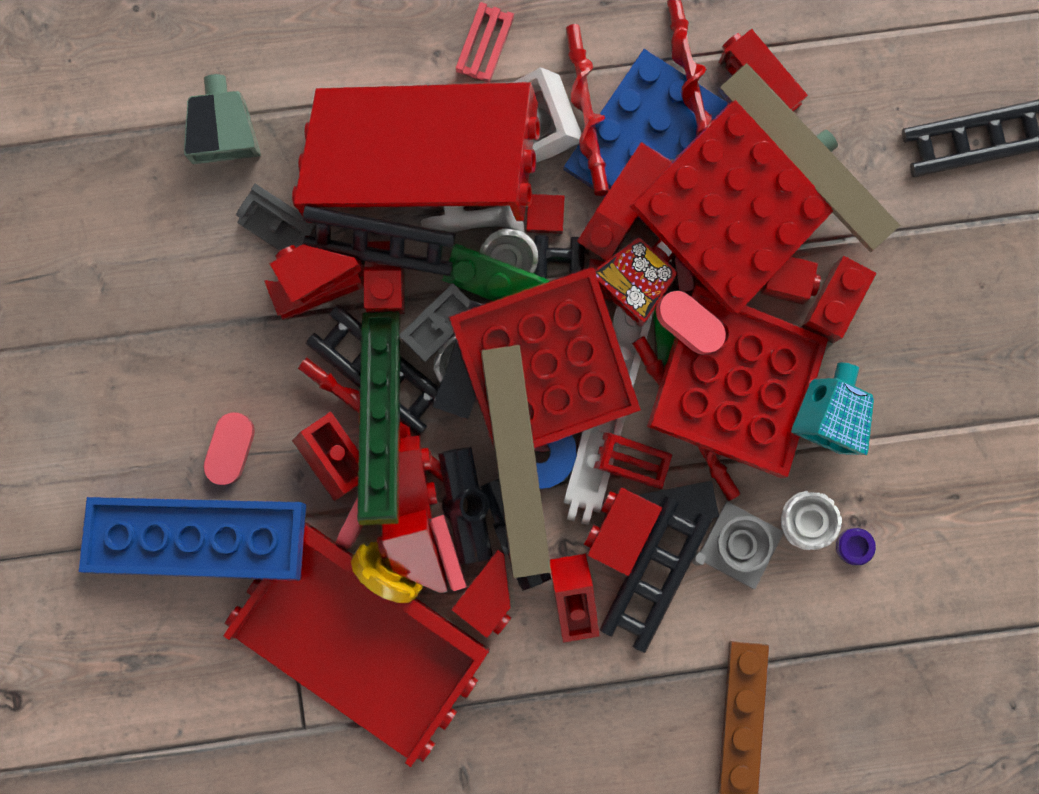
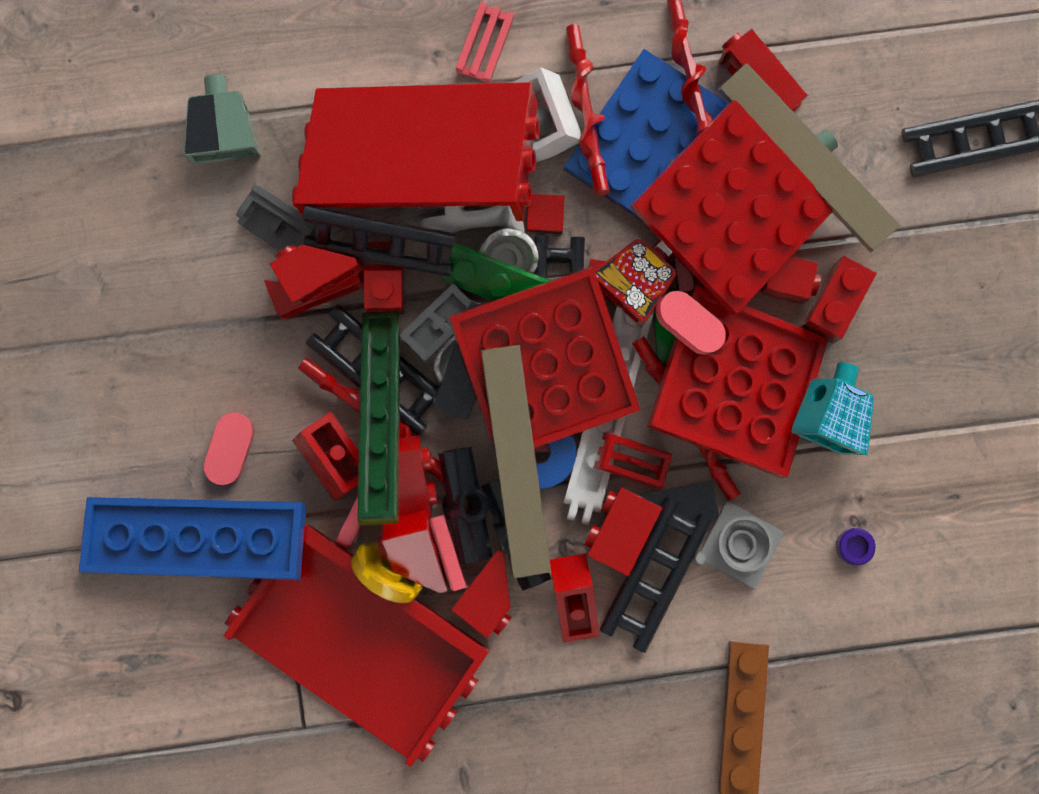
(614, 216): red slope -> none
(810, 520): white hair -> none

